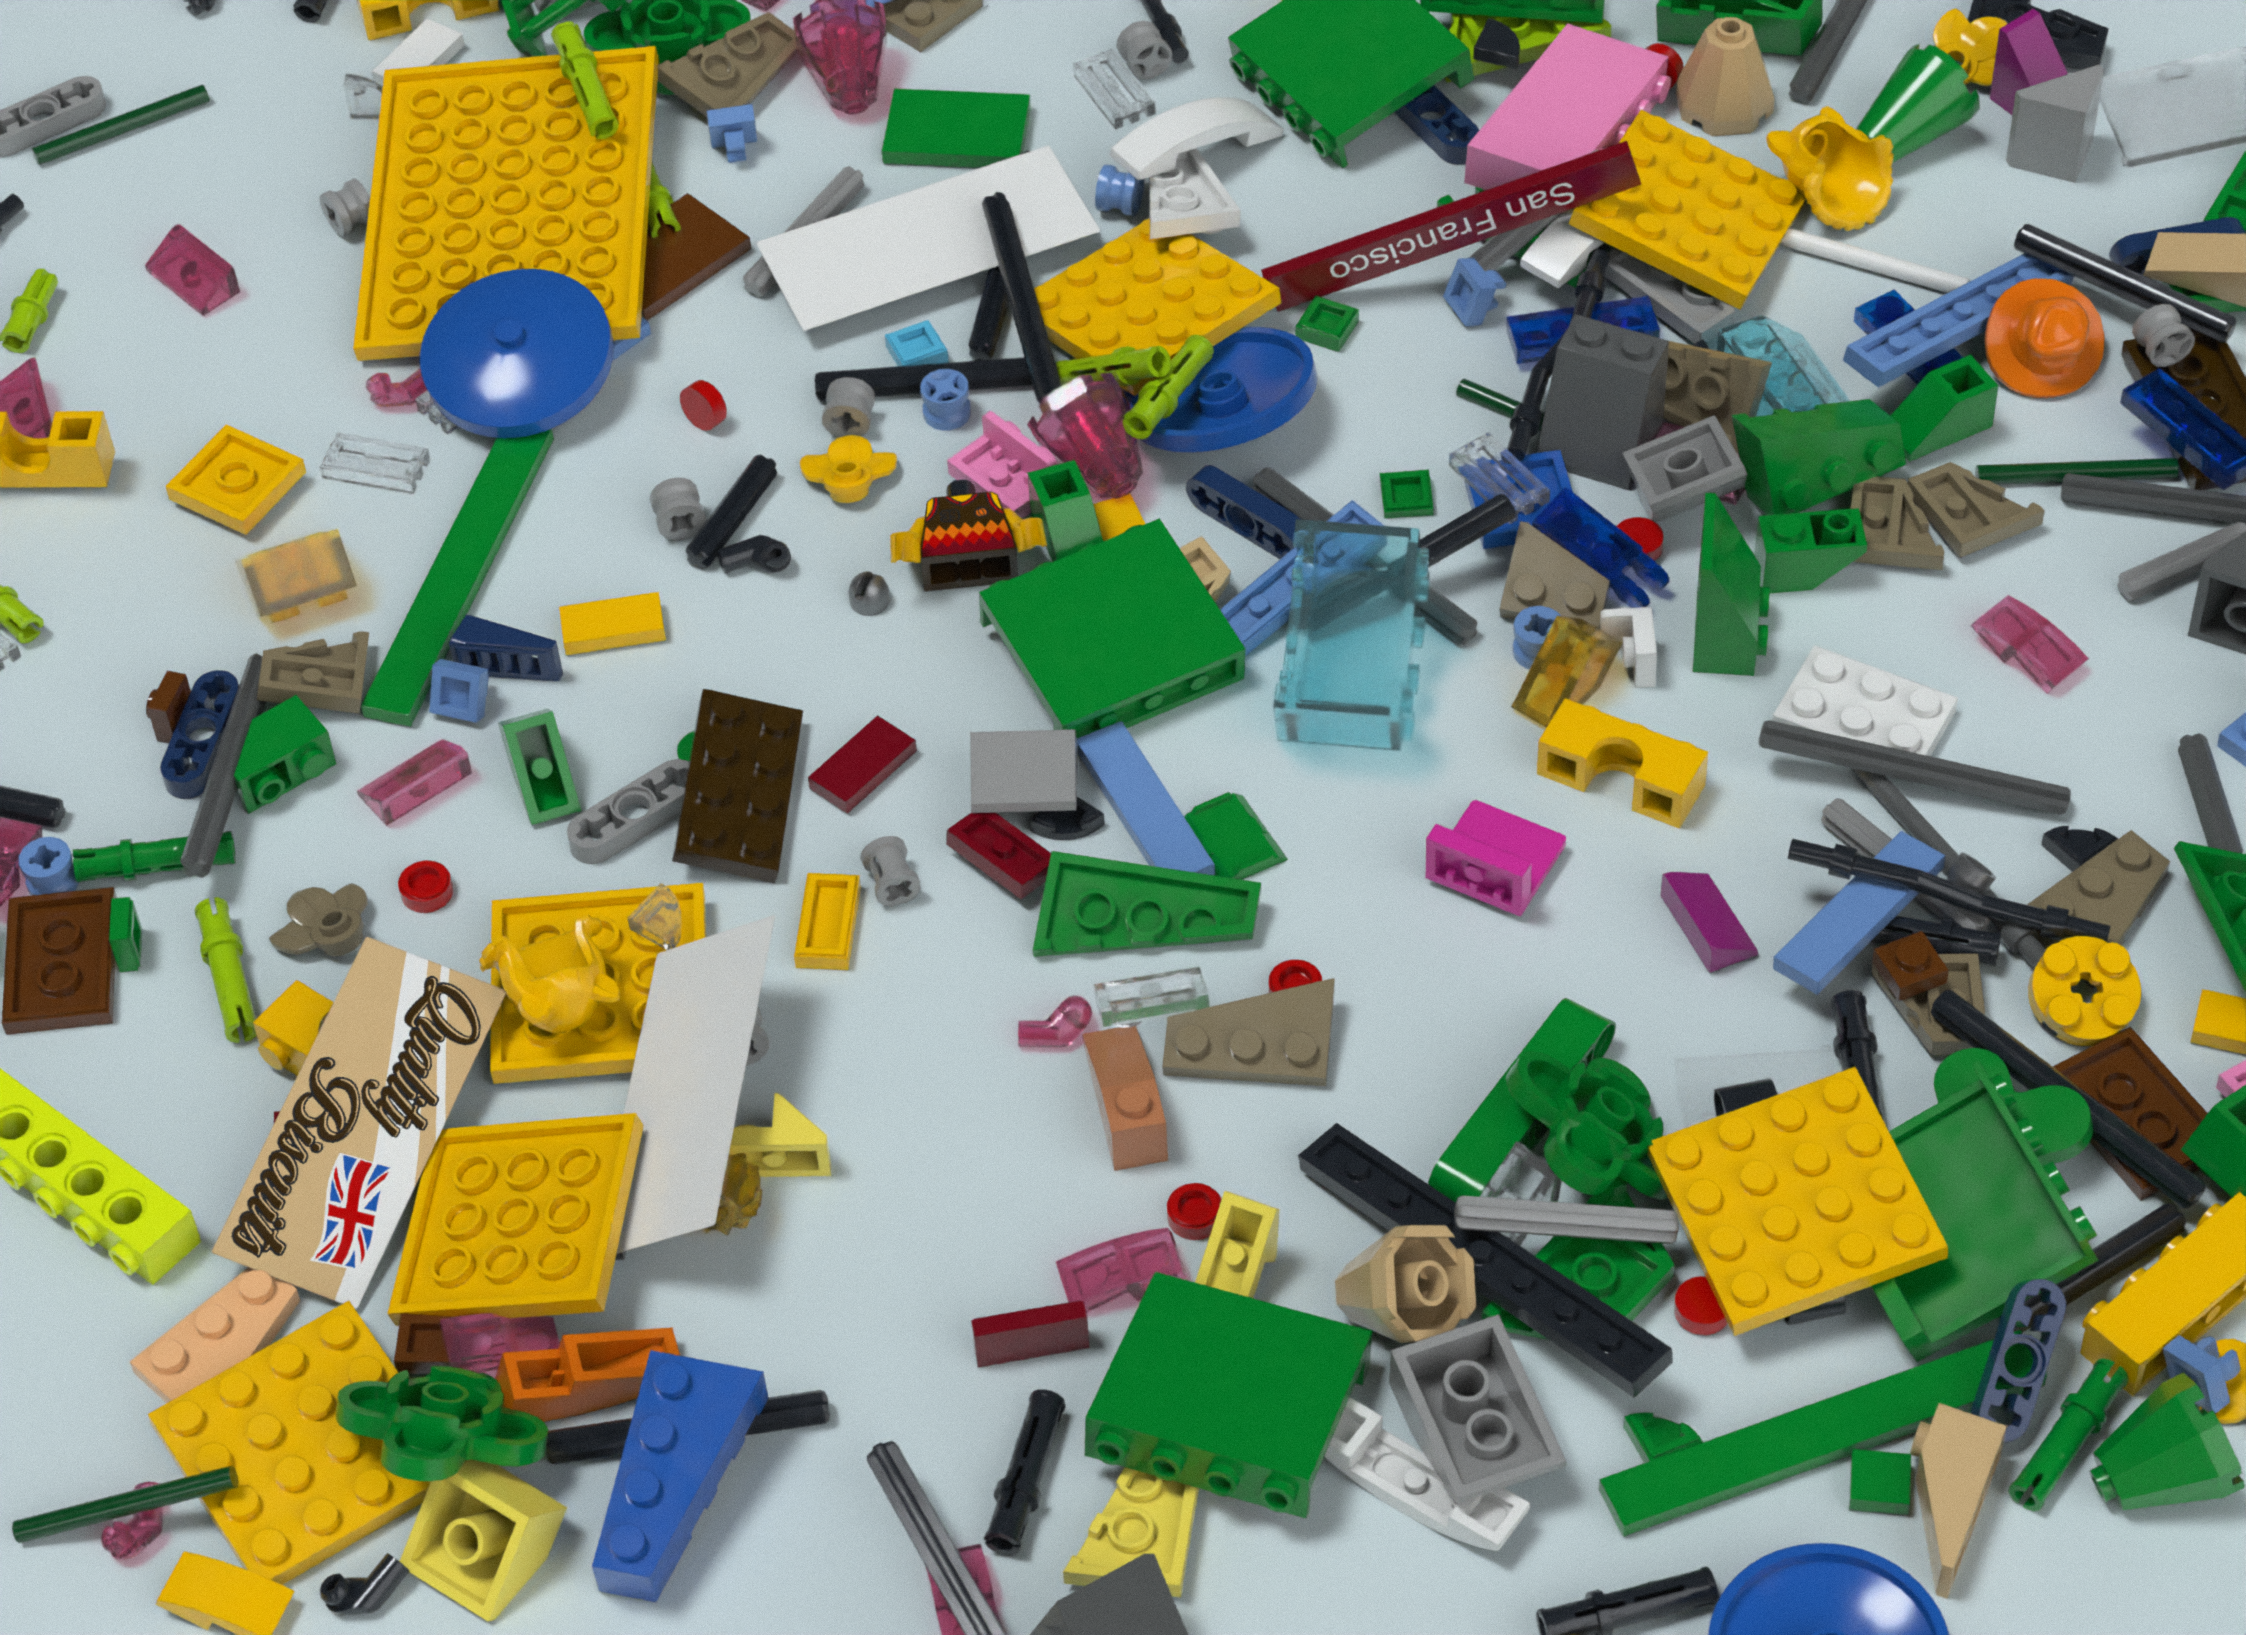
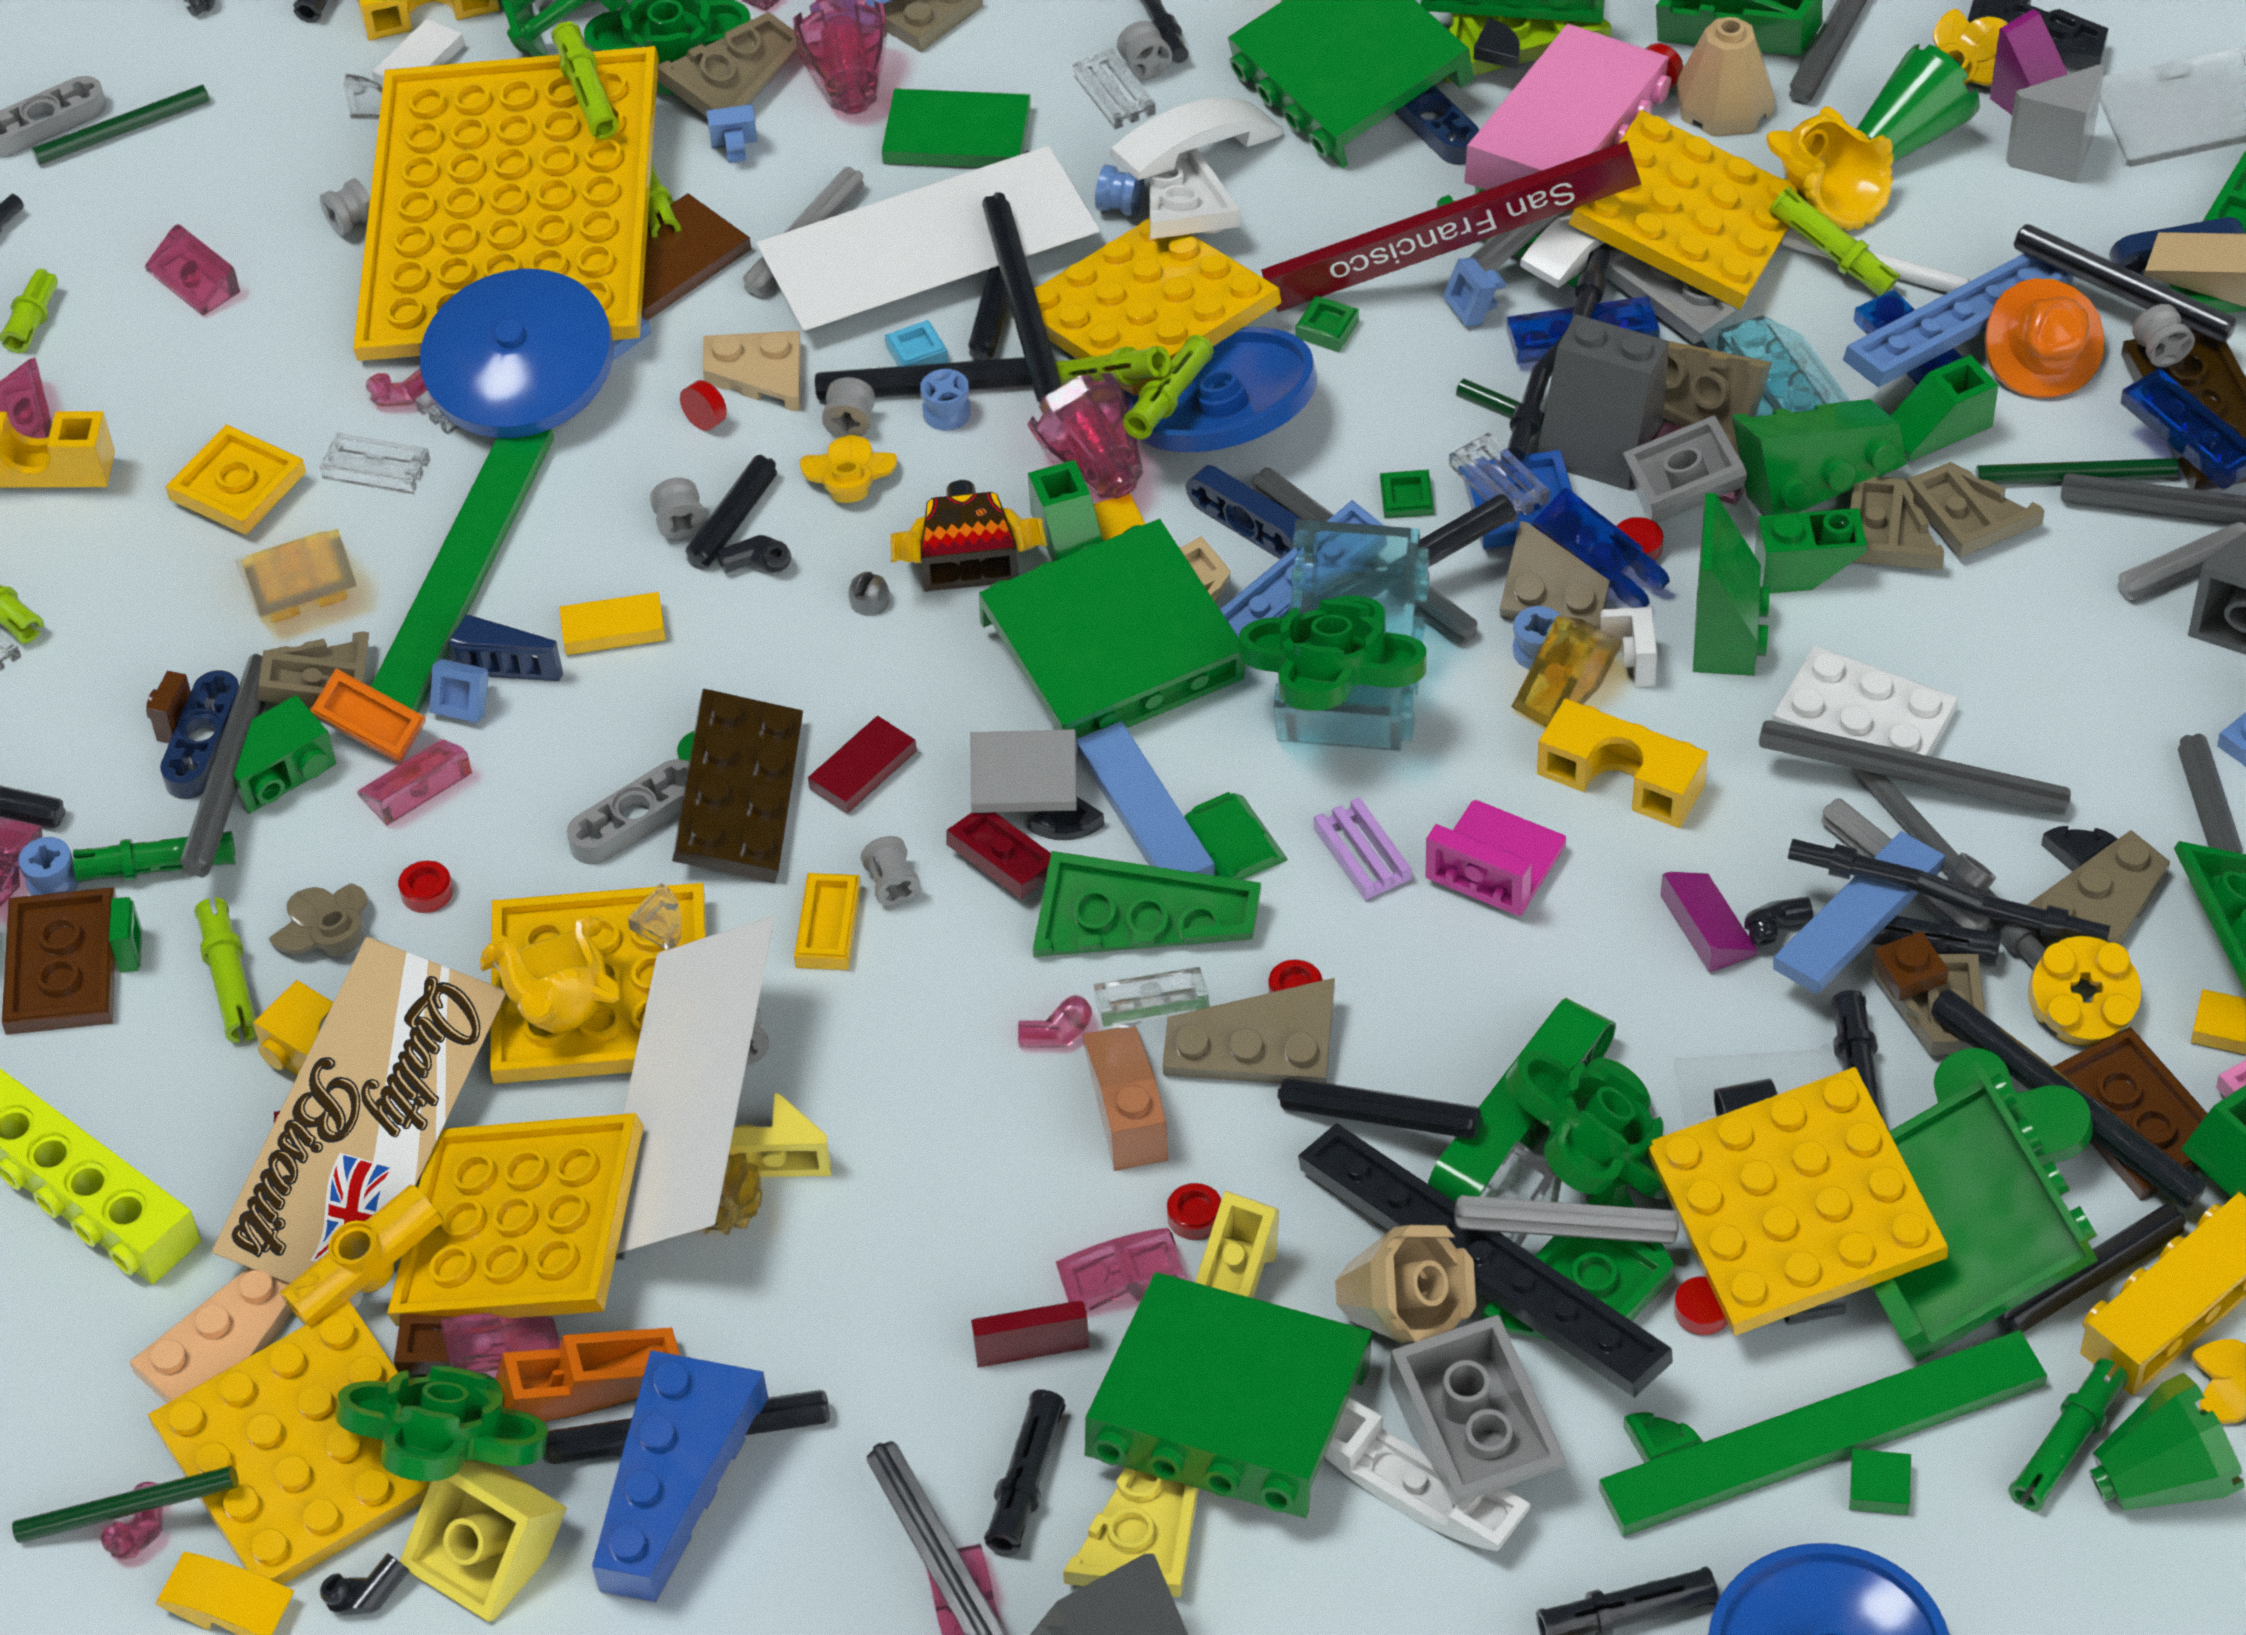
(361, 1256): none -> yellow piece
(368, 716): none -> orange tile
(539, 766): green slope -> none
(756, 364): none -> tan wing
(1001, 463): bright pink bracket -> none
(1331, 652): none -> green plant
(1345, 820): none -> lavender tile
(1380, 1108): none -> black axle
(1776, 914): none -> black arm
(1826, 236): none -> lime pin
(1952, 1481): tan slope -> none
(2030, 638): clear pink slope -> none
(2041, 1350): dark blue beam -> none
(2204, 1368): medium blue tile -> none

